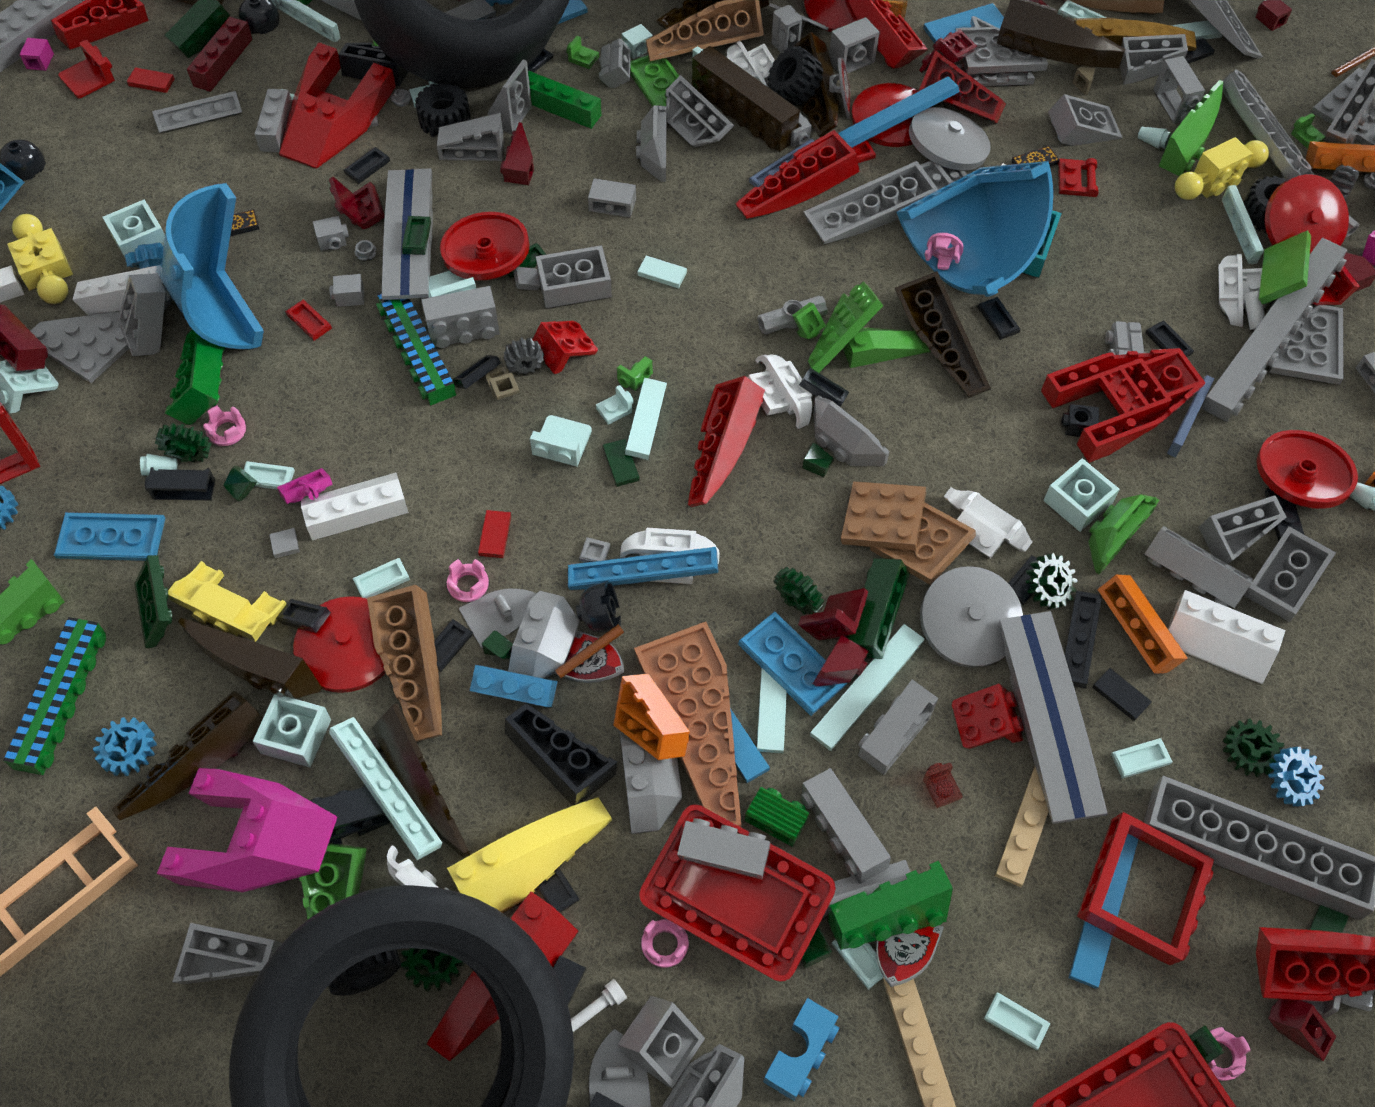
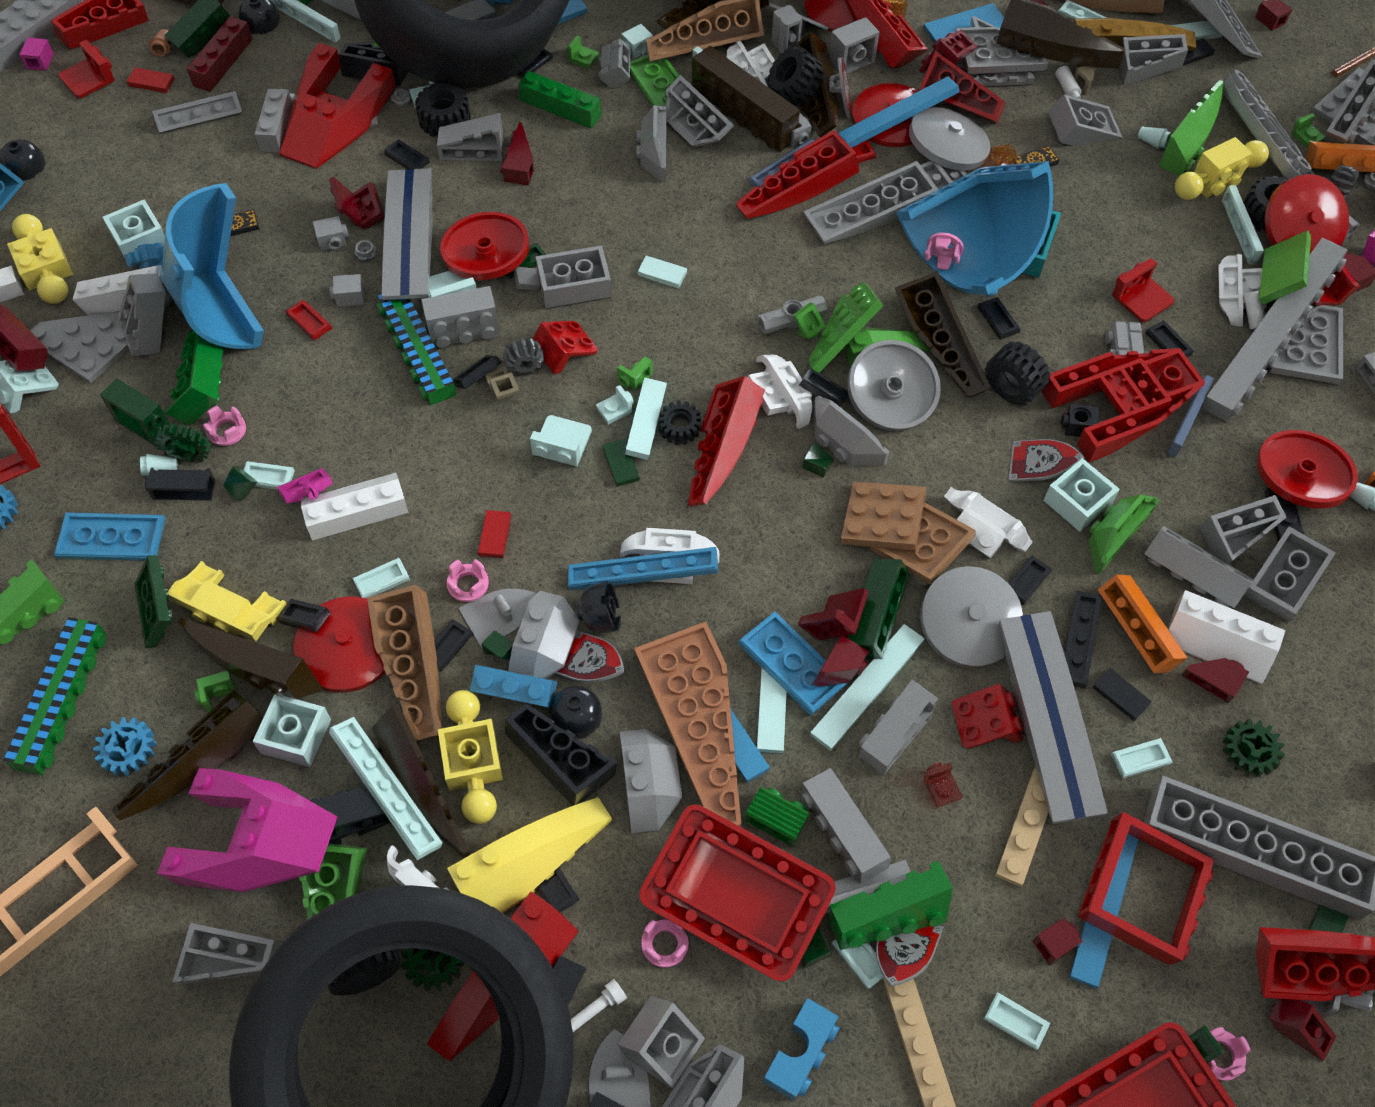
(134, 410): none -> dark green window
(160, 44): none -> nougat cone
(213, 685): none -> bright green bracket
(284, 543): light grey tile -> none
(367, 165): black tile -> none
(406, 155): none -> black tile
(416, 235): dark green tile -> none
(475, 770): none -> light yellow brick
(513, 99): light grey slope -> none
(576, 711): none -> black cylinder
(589, 651): dark orange bar -> none
(594, 550): light grey tile -> none
(612, 198): light grey brick -> none
(649, 718): orange wedge -> none
(679, 411): none -> black tyre
(724, 848): light grey brick -> none
(798, 591): dark green gear -> none
(893, 385): none -> light grey dish
(1003, 154): none -> clear orange bracket
(1017, 373): none -> black tyre
(1041, 459): none -> shield
(1051, 581): gear -> none
(1057, 940): none -> dark red brick
(1068, 82): none -> white cylinder
(1070, 177): red plate -> none
(1141, 293): none -> red bracket
(1178, 73): light grey window -> none
(1218, 677): none -> dark red slope
(1296, 776): dark azure gear -> none

